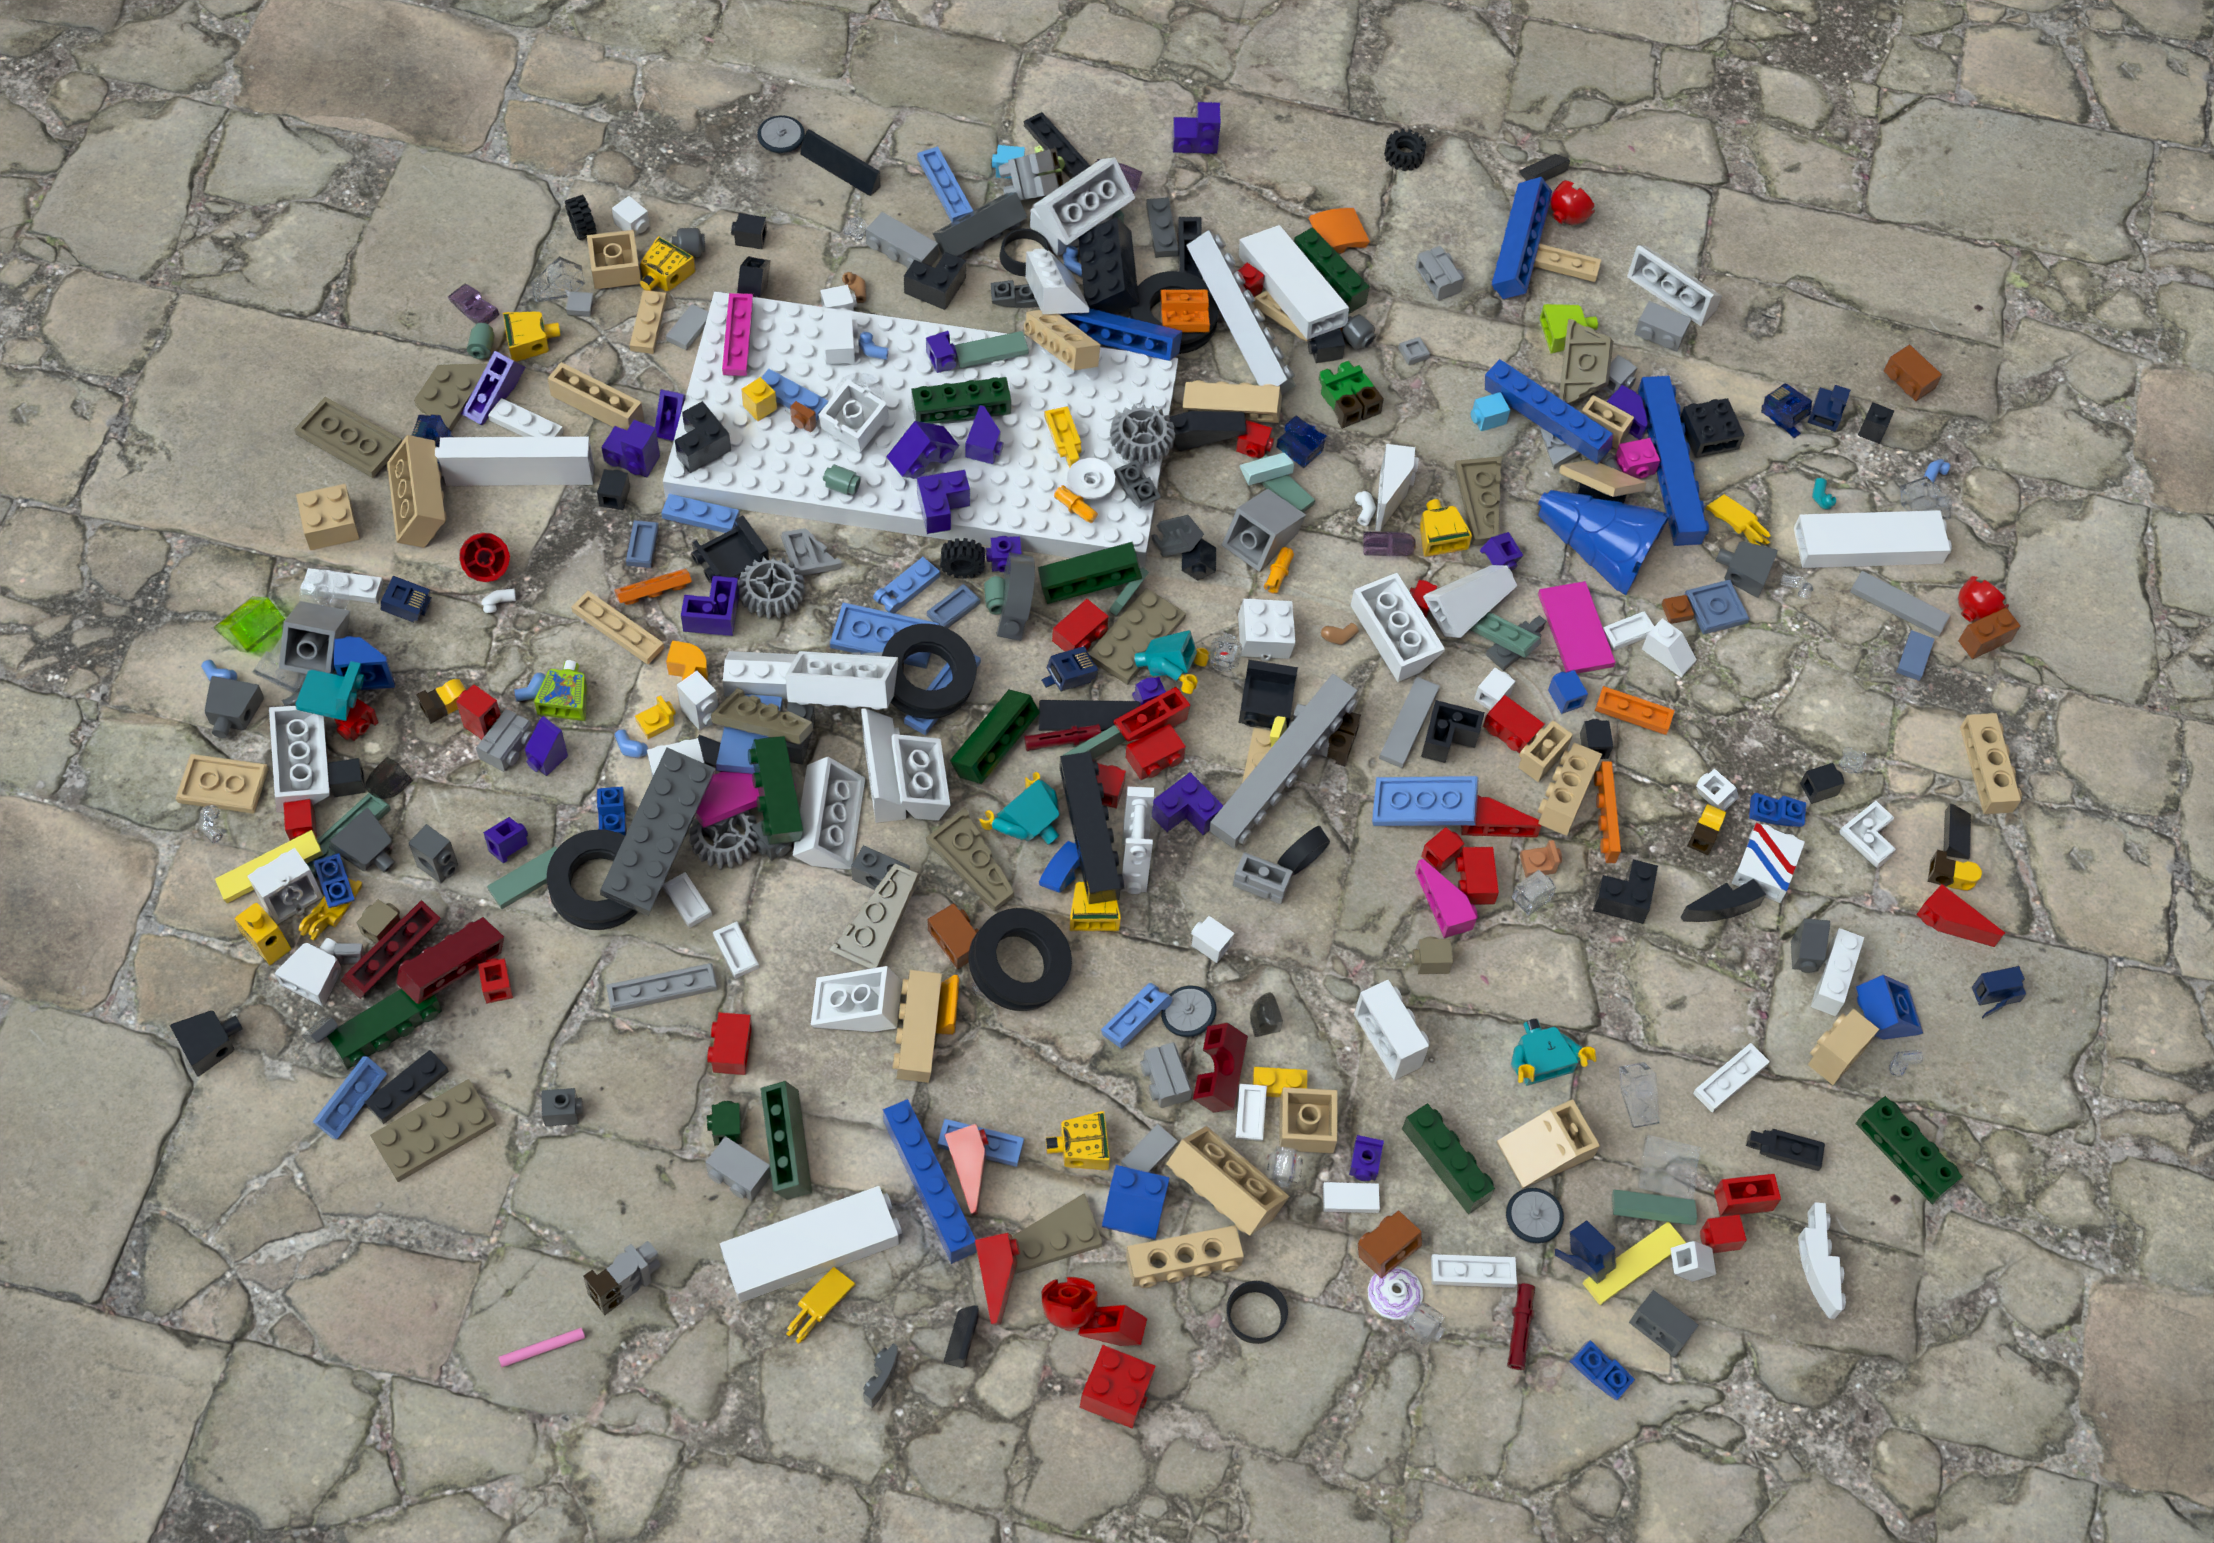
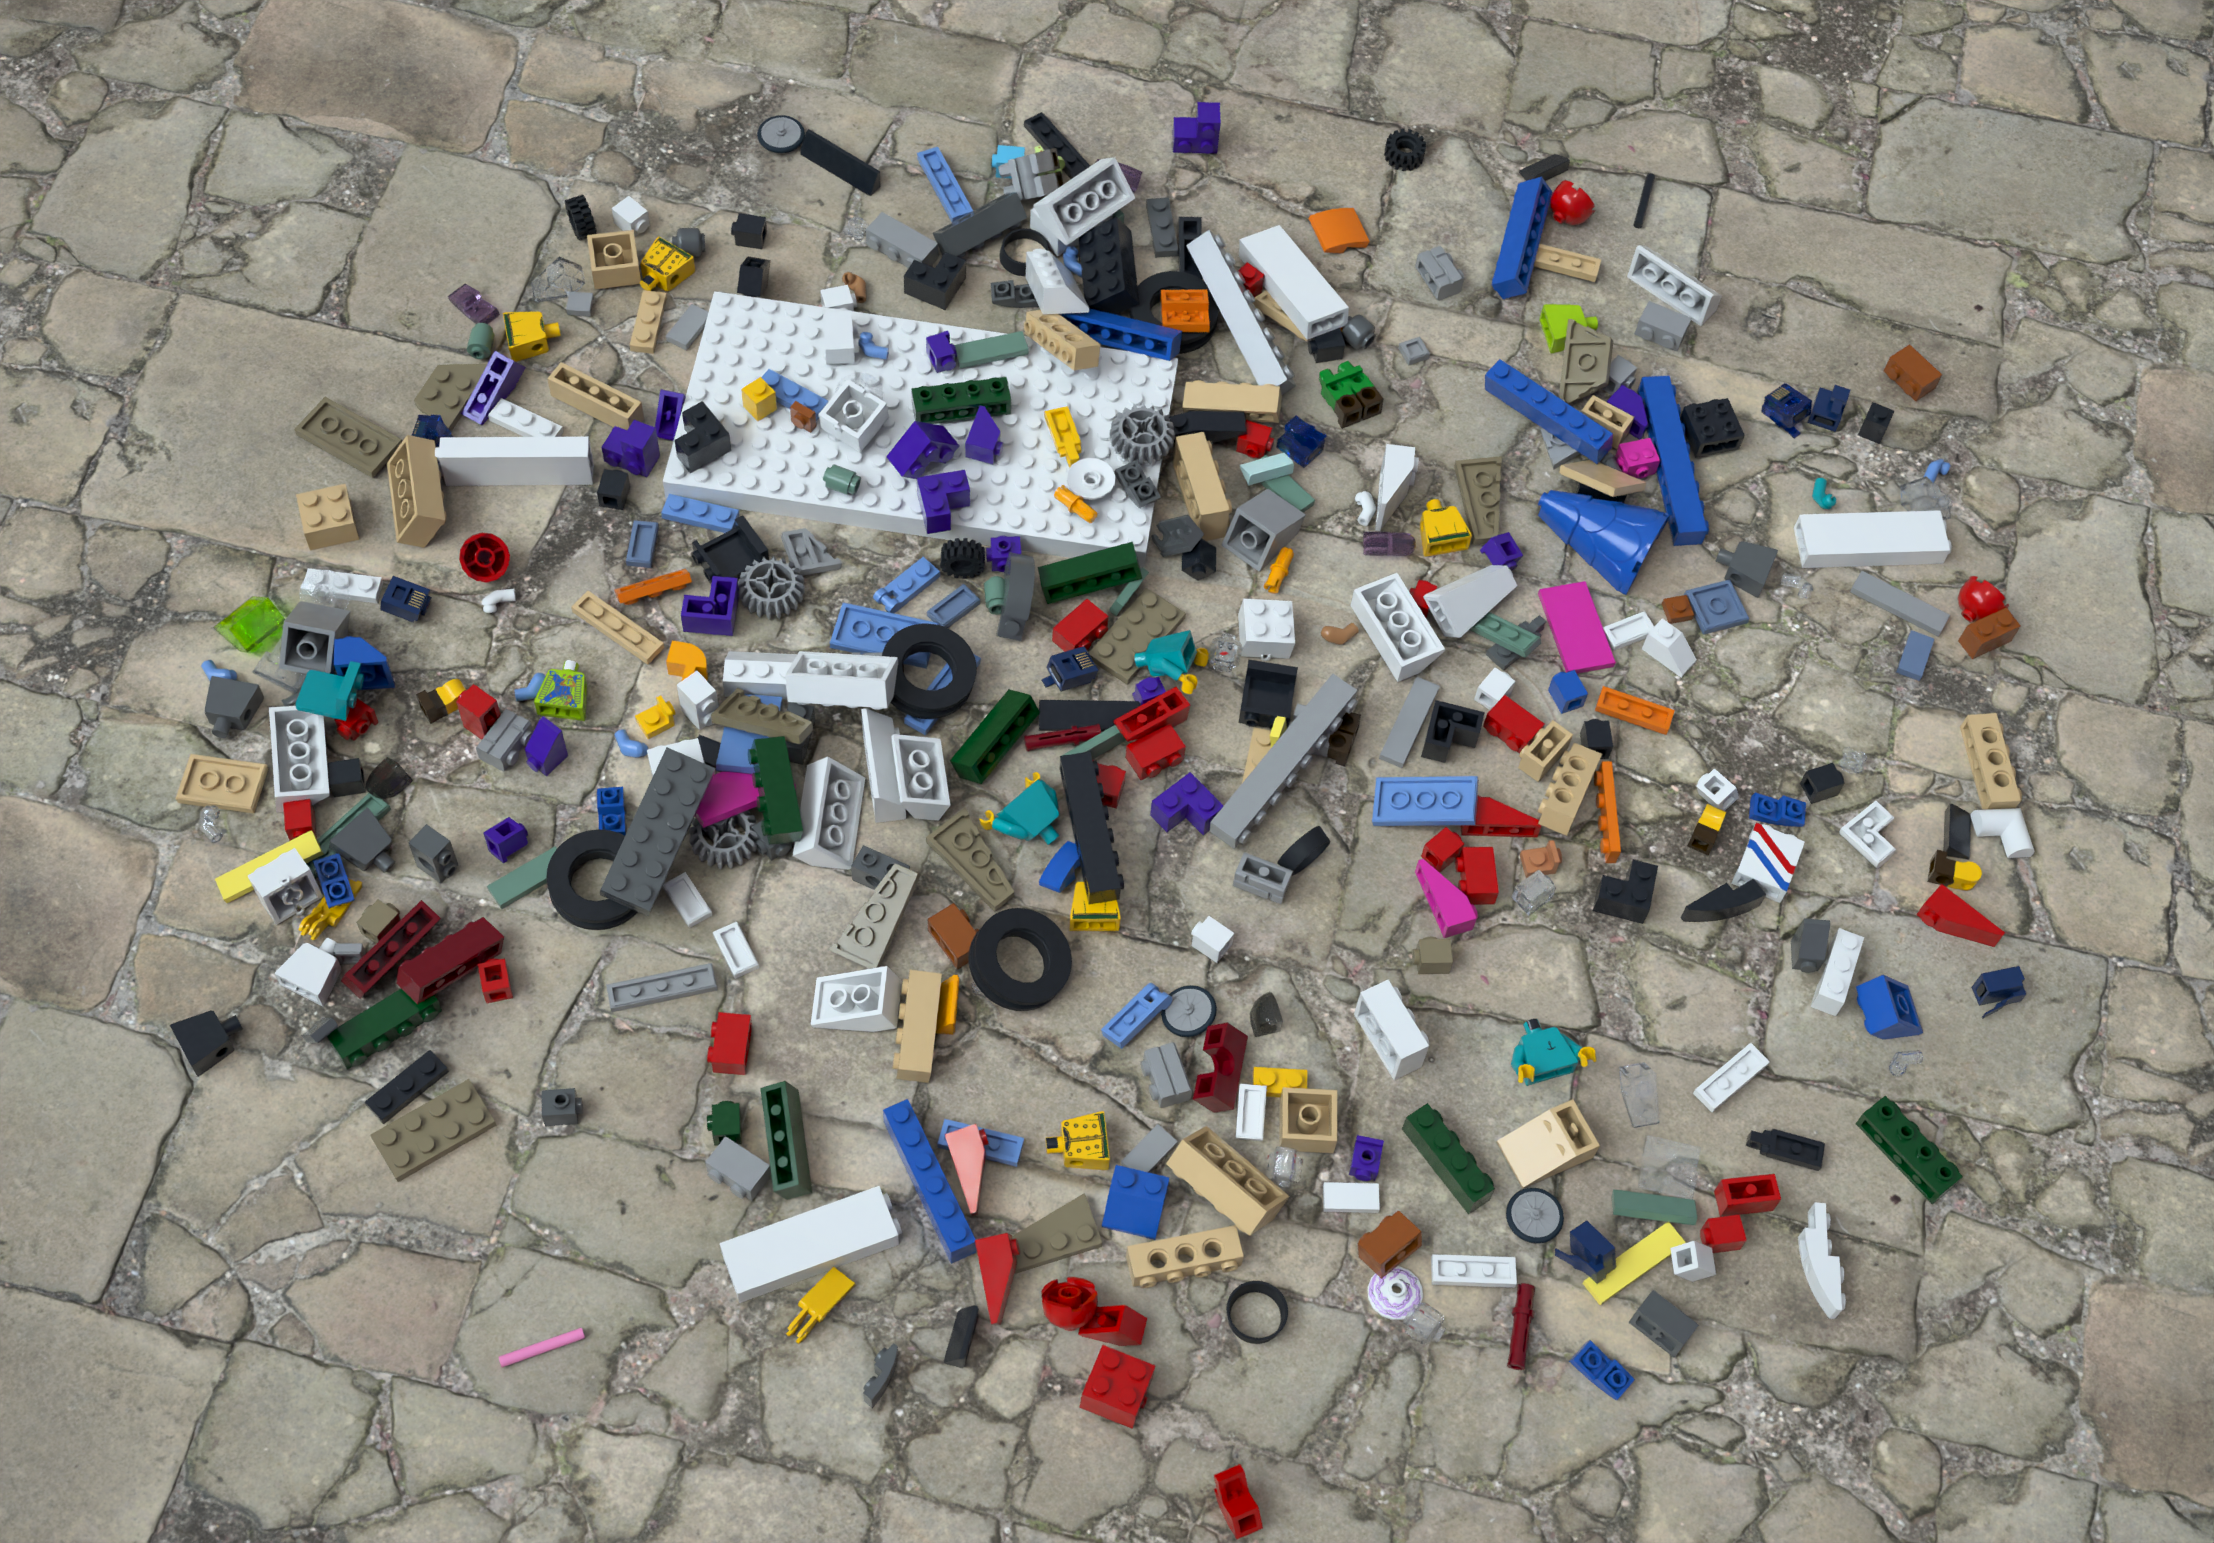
(256, 928): yellow torso -> none
(349, 1097): medium blue plate -> none
(622, 1277): light grey hips -> none
(737, 334): dark pink plate -> none
(1136, 839): white fence -> none
(1201, 485): none -> tan brick
(1236, 1502): none -> red brick
(1334, 269): dark green brick -> none
(1490, 411): medium azure brick -> none
(1644, 200): none -> black bar
(1739, 518): yellow arm -> none
(1842, 1045): tan brick -> none
(2009, 825): none -> white brick

